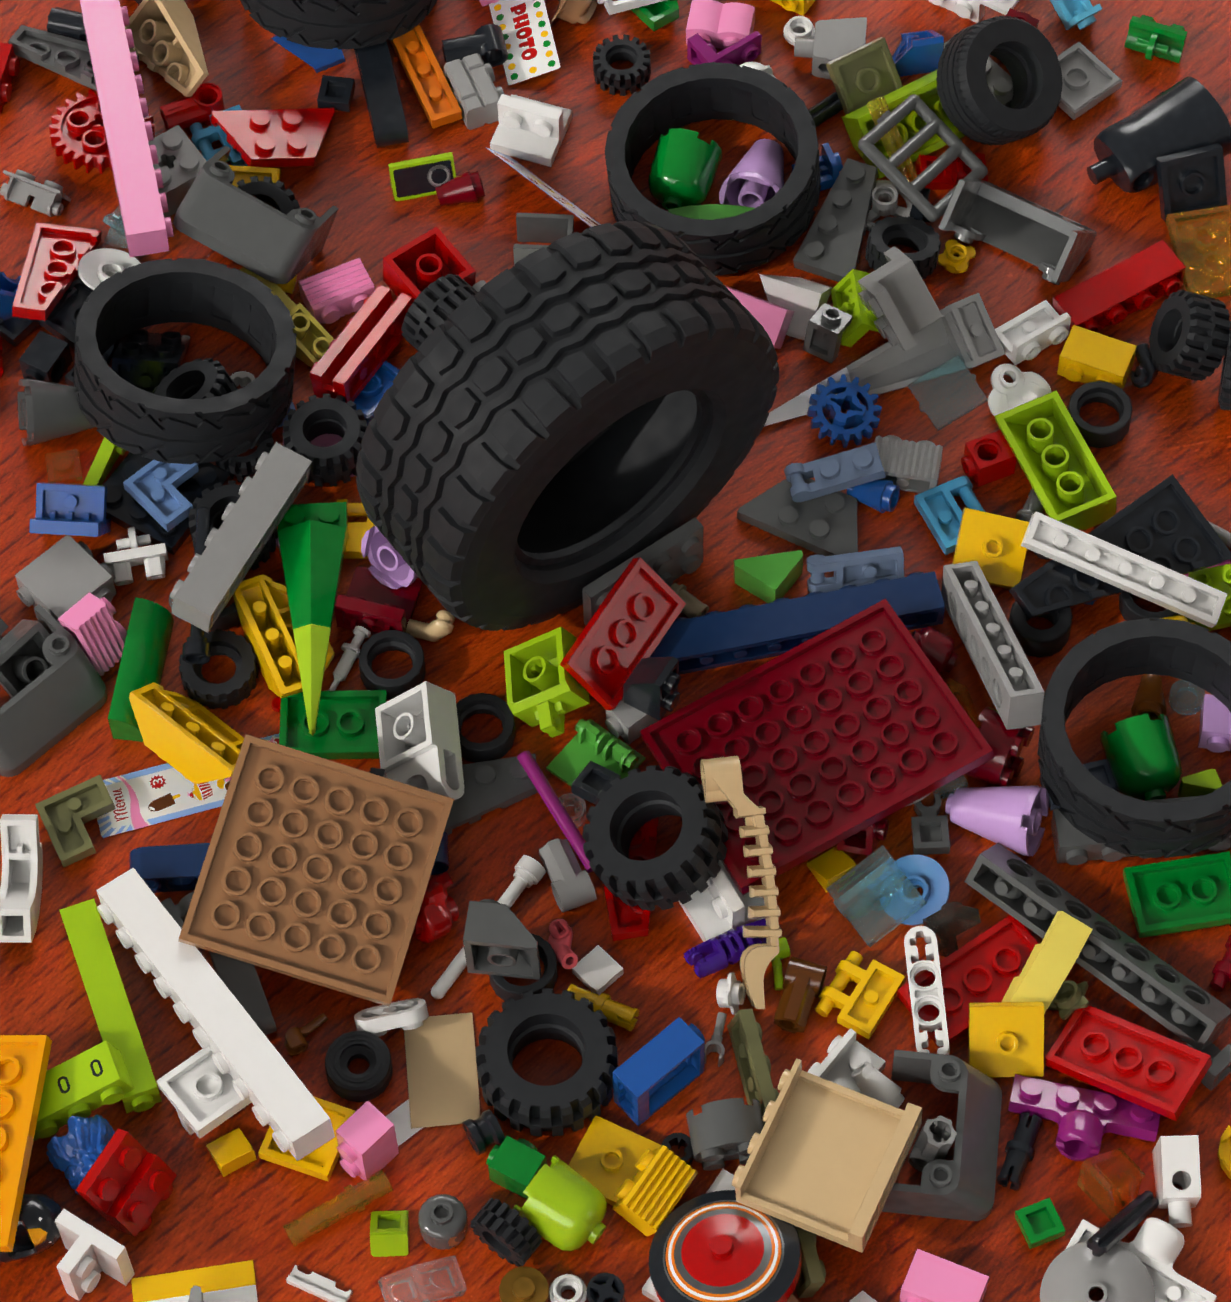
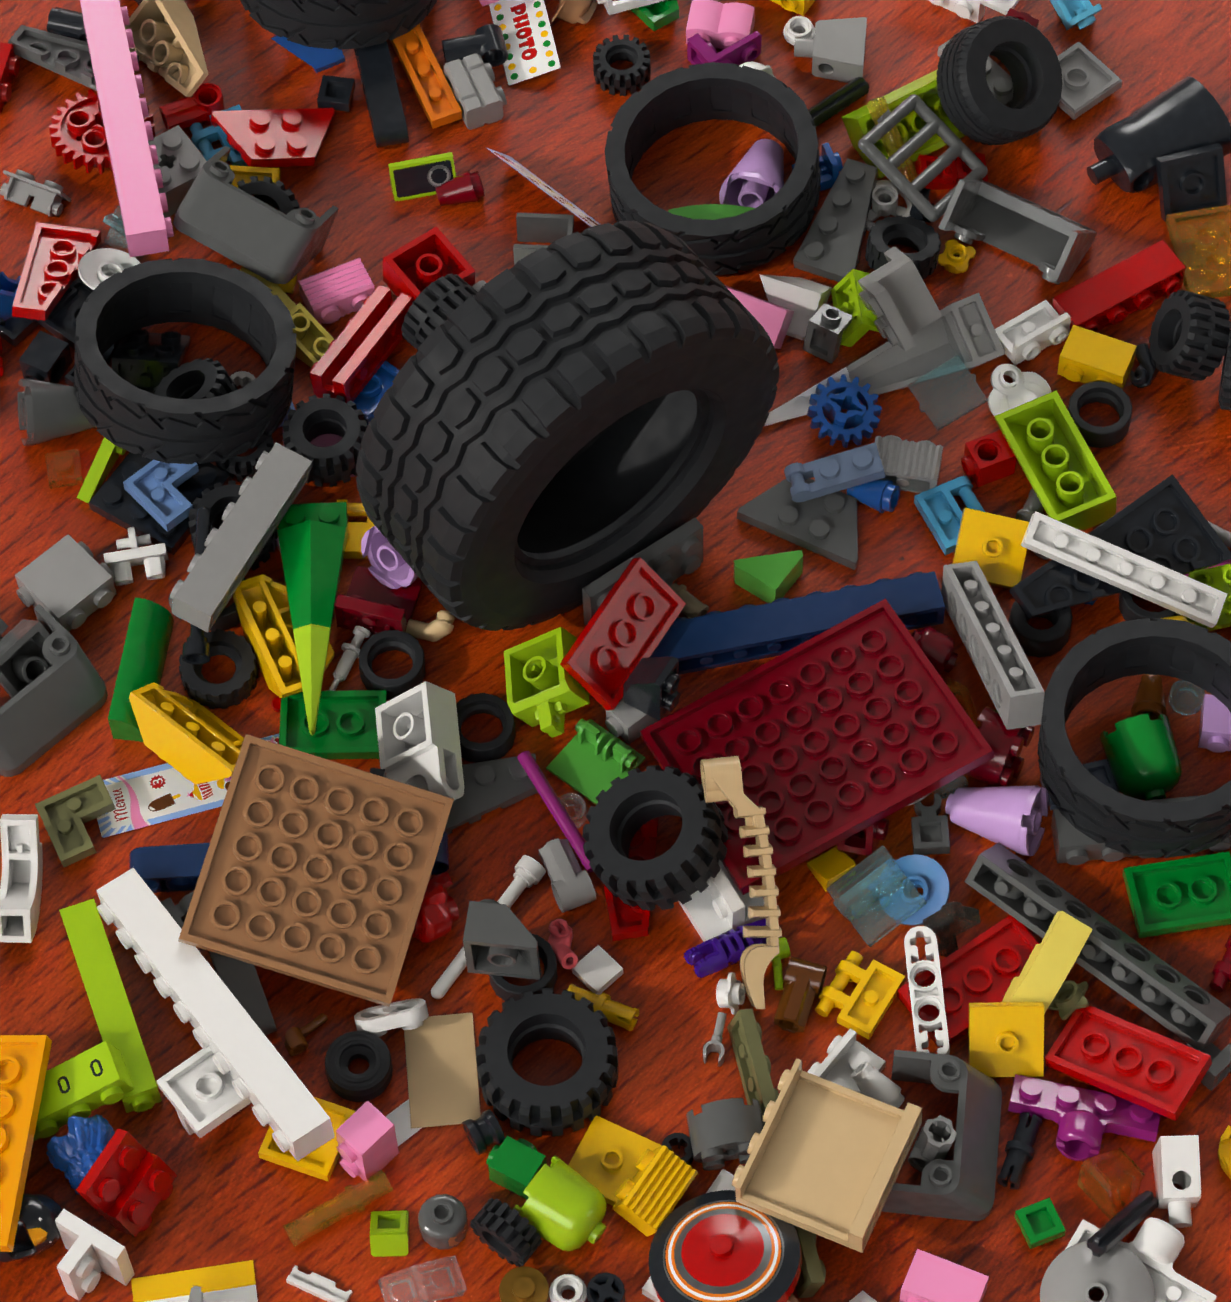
(70, 510): blue bracket -> none
(96, 631): bright pink brick -> none
(231, 1152): yellow slope -> none
(530, 129): white bracket -> none
(592, 781): black plate -> none
(659, 1070): blue window -> none
(683, 169): green cylinder -> none
(854, 568): sand blue plate -> none
(864, 74): olive tile -> none
(918, 52): blue slope -> none
(1156, 39): green hips -> none
(1199, 783): lime slope -> none

